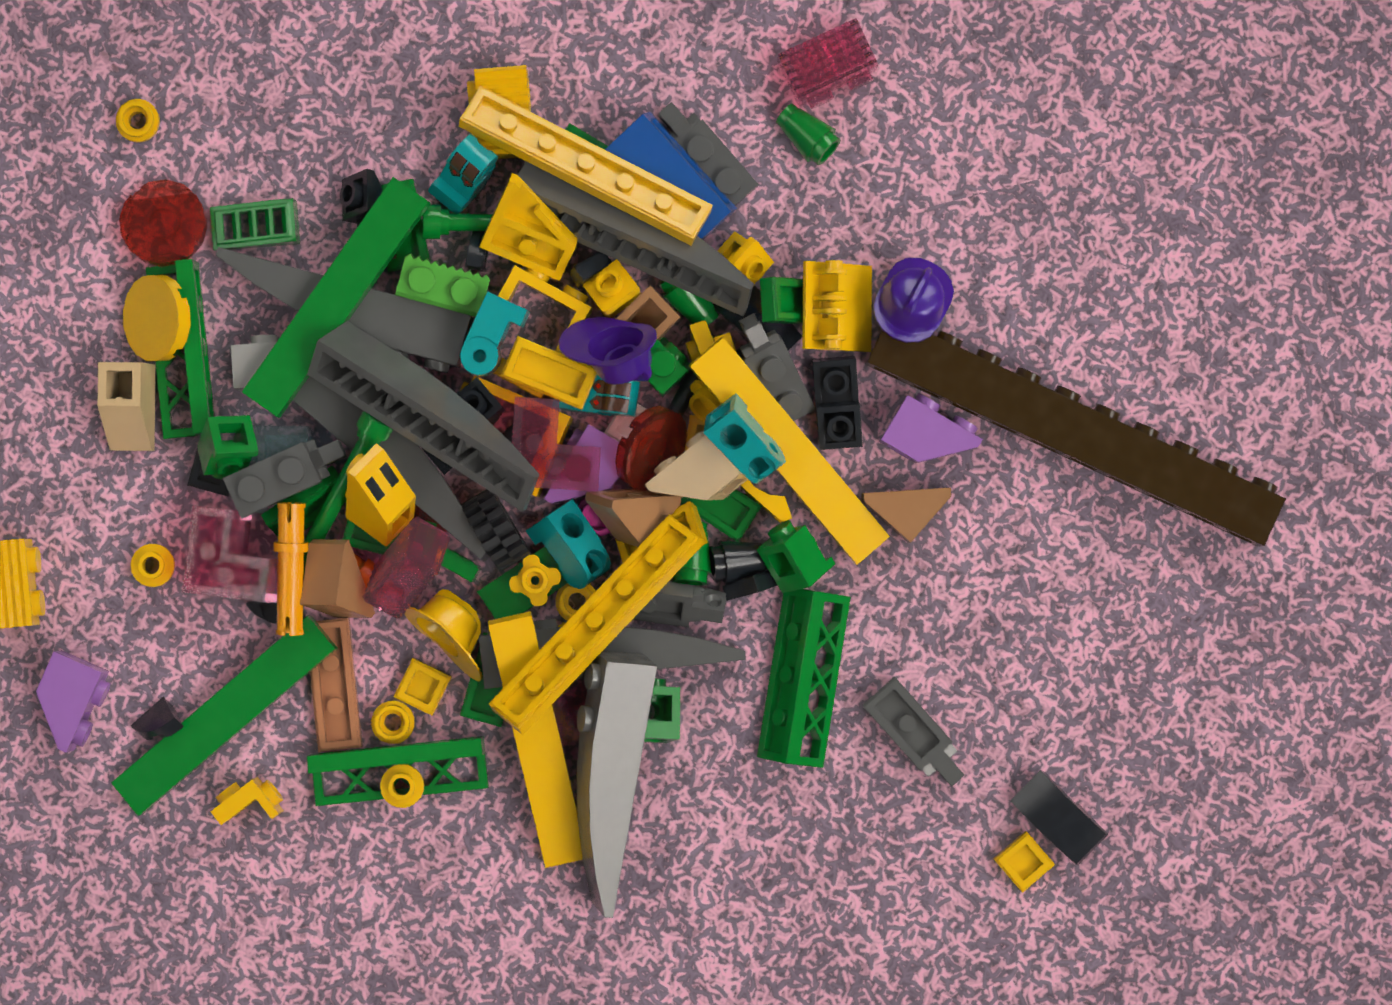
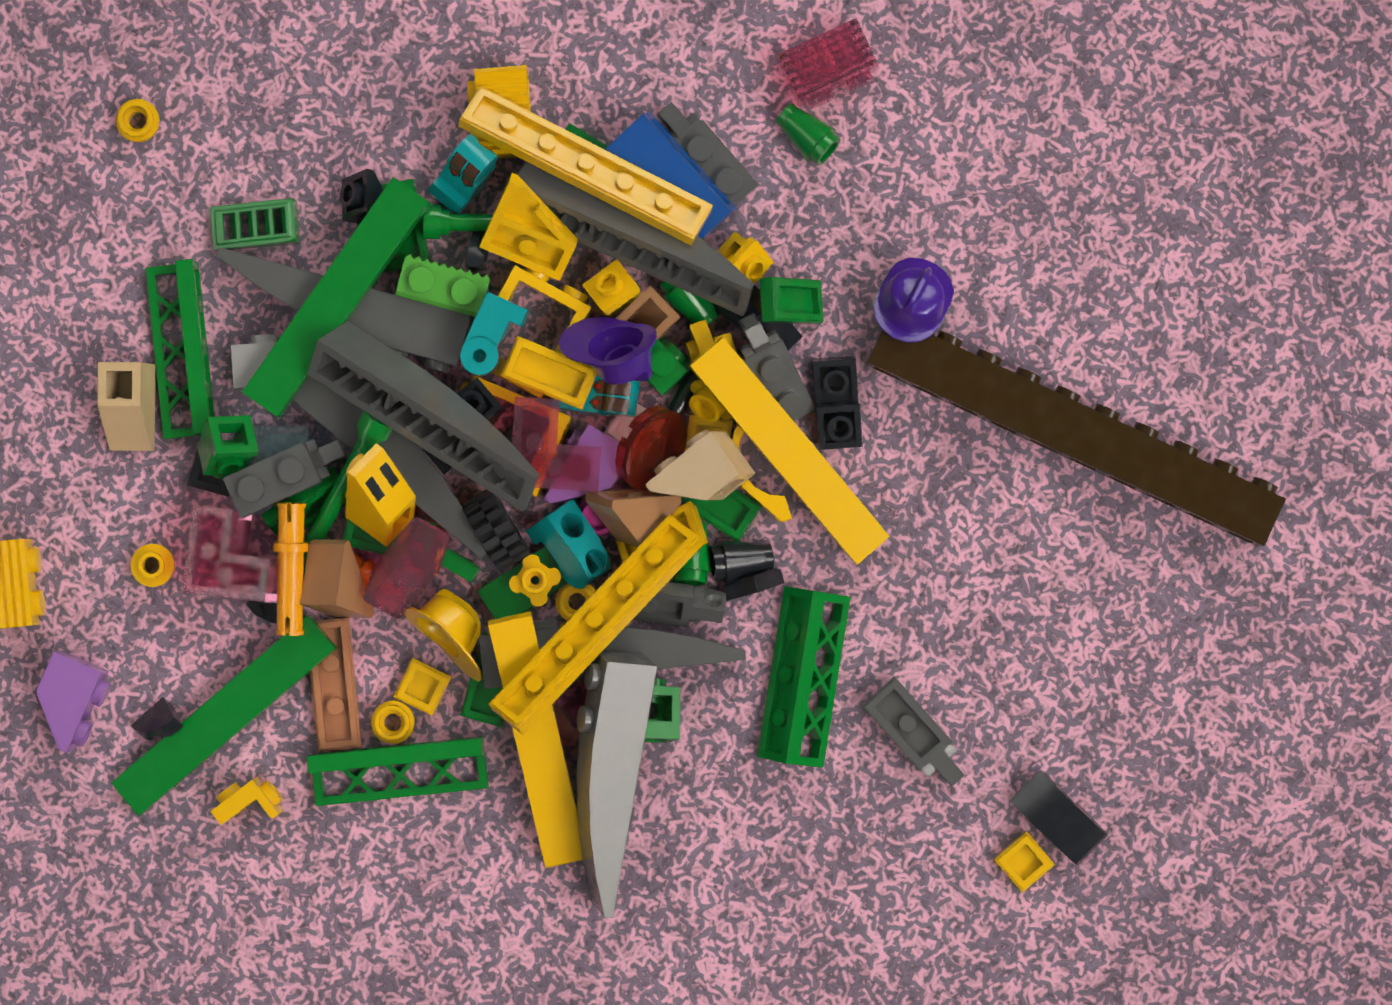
(156, 318): yellow tile -> none
(163, 223): clear red tile -> none
(415, 780): yellow plate -> none
(588, 268): black tile -> none
(743, 440): teal leg -> none
(793, 557): green brick -> none
(837, 306): yellow hinge -> none
(907, 510): medium nougat slope -> none
(924, 434): medium lavender slope -> none

